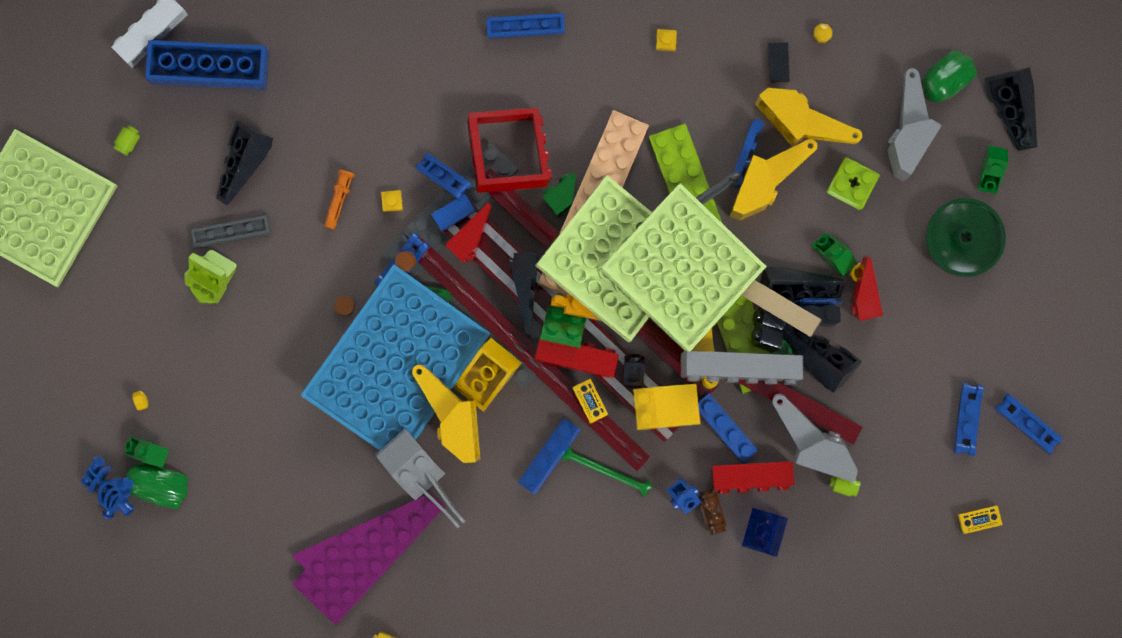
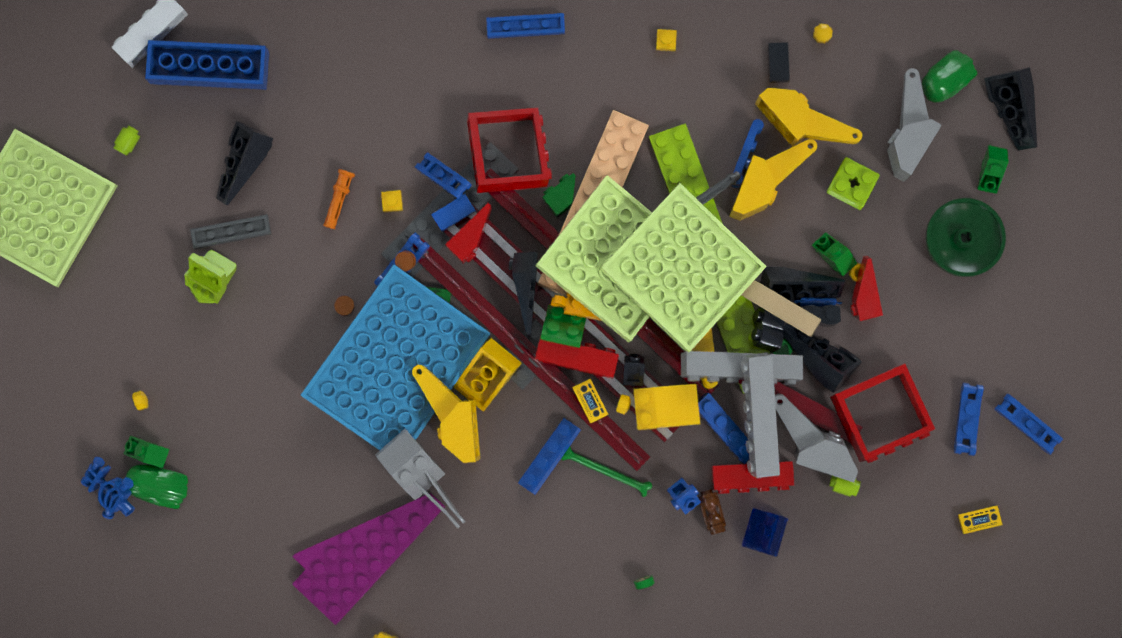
(623, 404): none -> yellow tile
(644, 582): none -> green tile
(761, 415): none -> light grey brick
(850, 426): none -> red window

